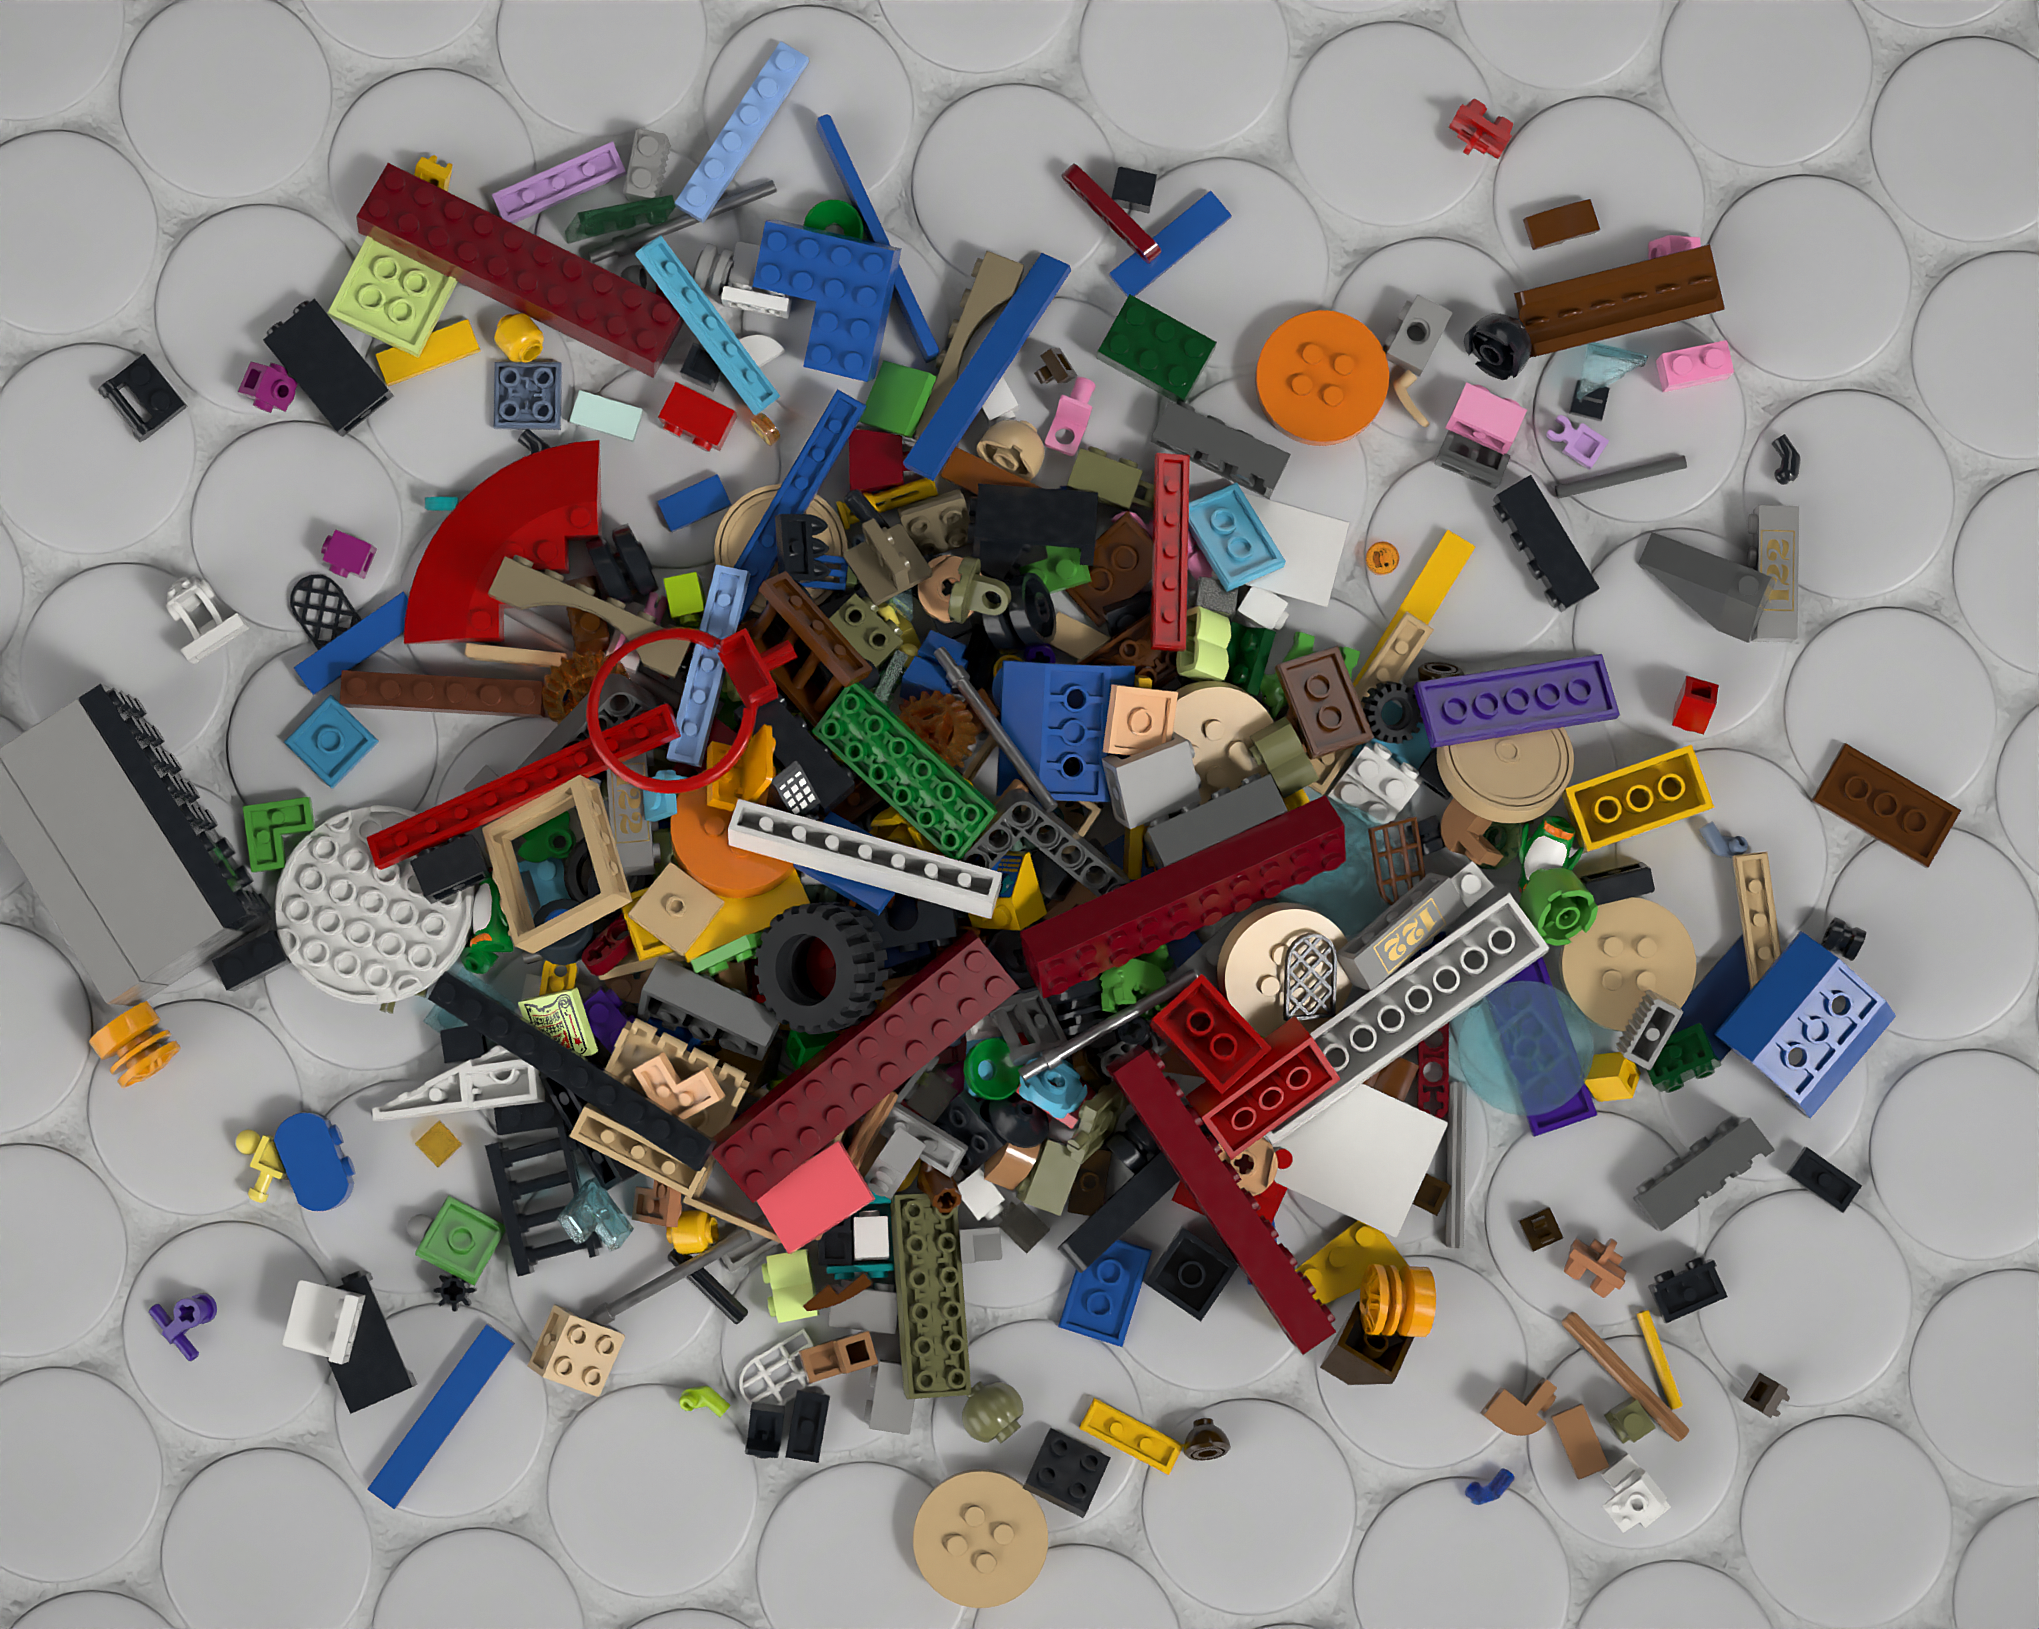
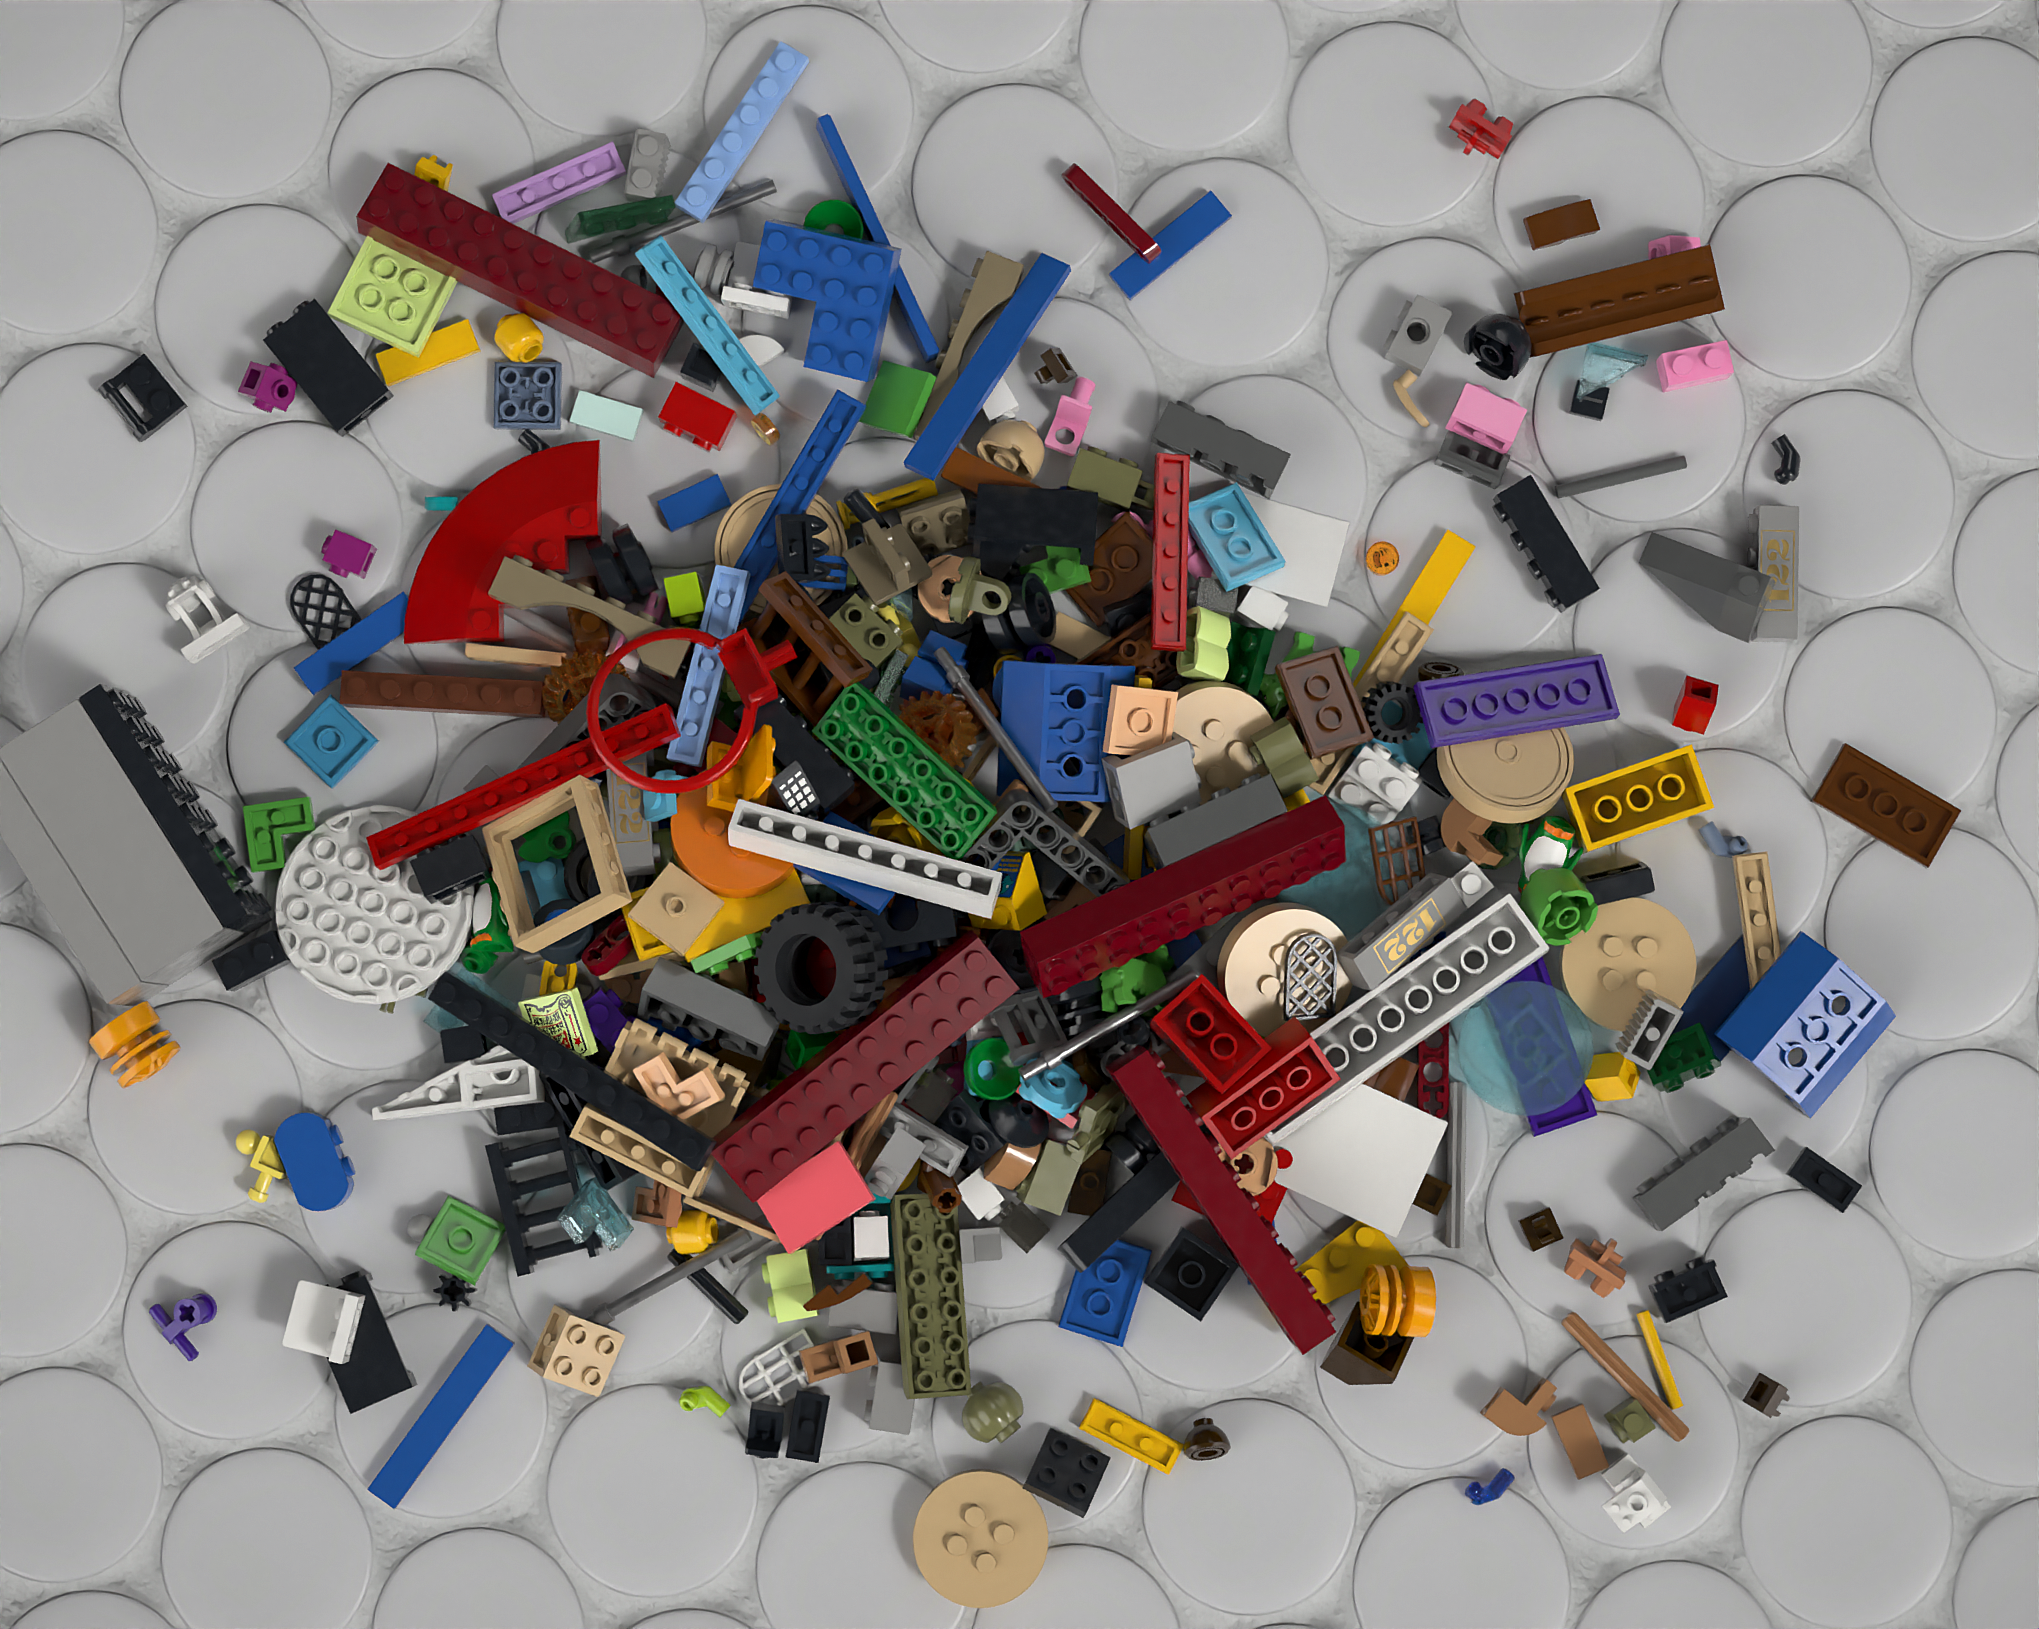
(439, 1143): clear yellow tile -> none
(876, 461): dark red torso -> none
(1134, 189): black panel -> none
(1156, 349): dark green brick -> none
(1321, 378): orange brick -> none
(1582, 444): lavender plate -> none
(1842, 938): black wheel -> none

